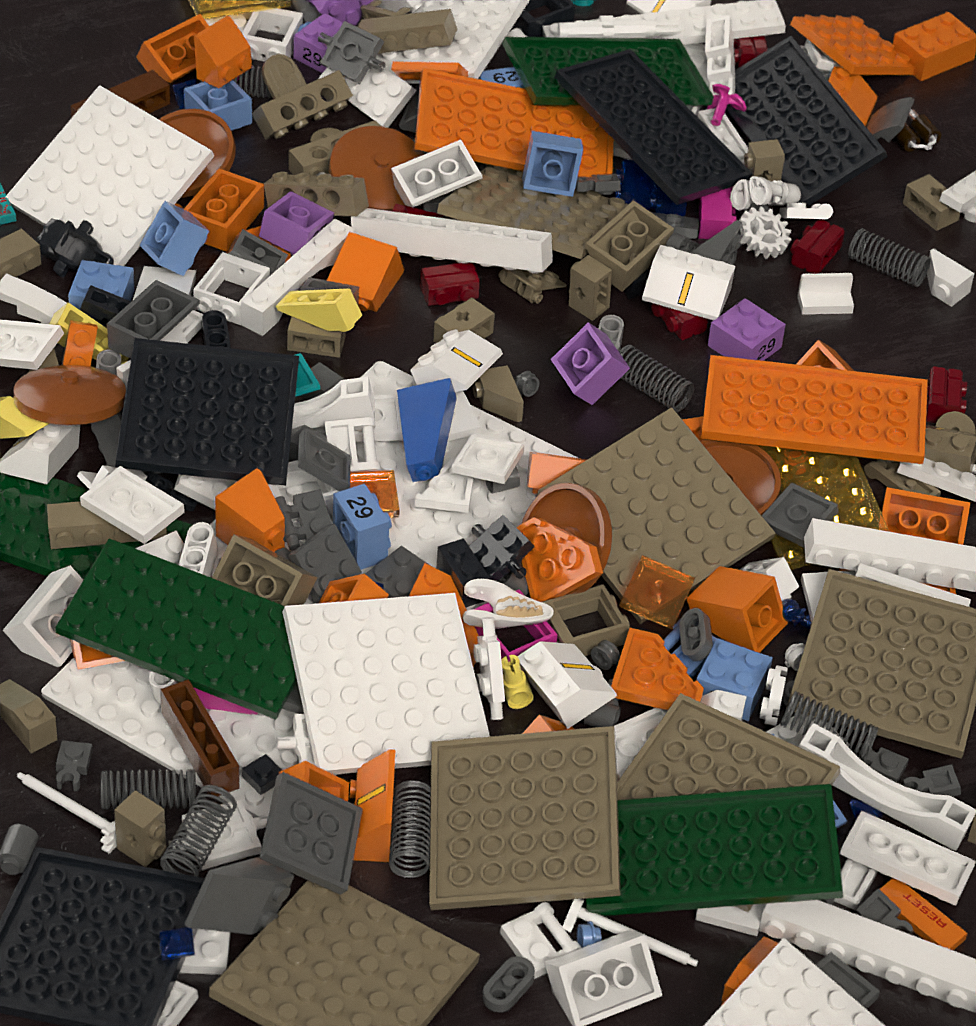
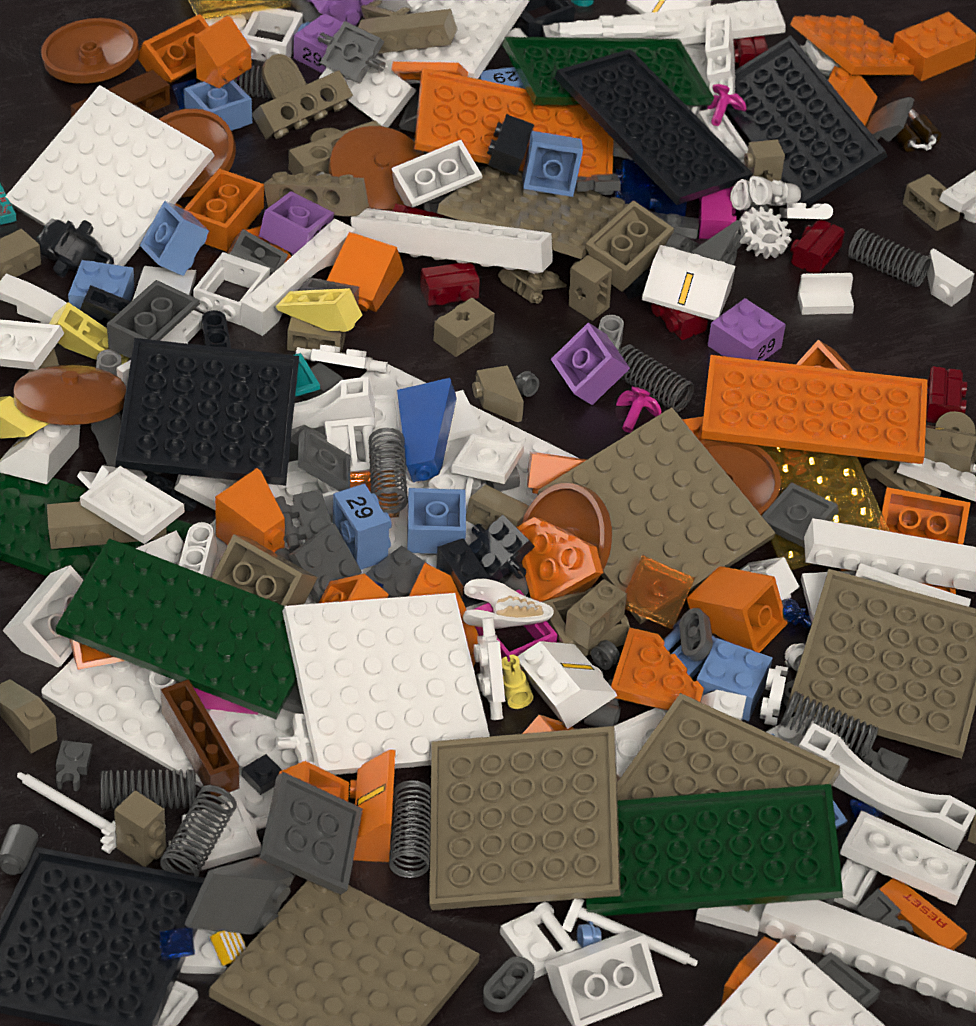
(79, 343): orange plate -> none
(90, 50): none -> dark orange dish
(228, 946): none -> yellow tile
(352, 357): none -> white plate
(383, 452): none -> dark grey piece
(435, 518): none -> medium blue brick
(457, 356): white slope -> none
(490, 504): none -> dark tan hinge
(510, 144): none -> black brick
(595, 614): none -> dark tan brick
(638, 399): none -> dark pink plant
(936, 781): dark grey plate -> none

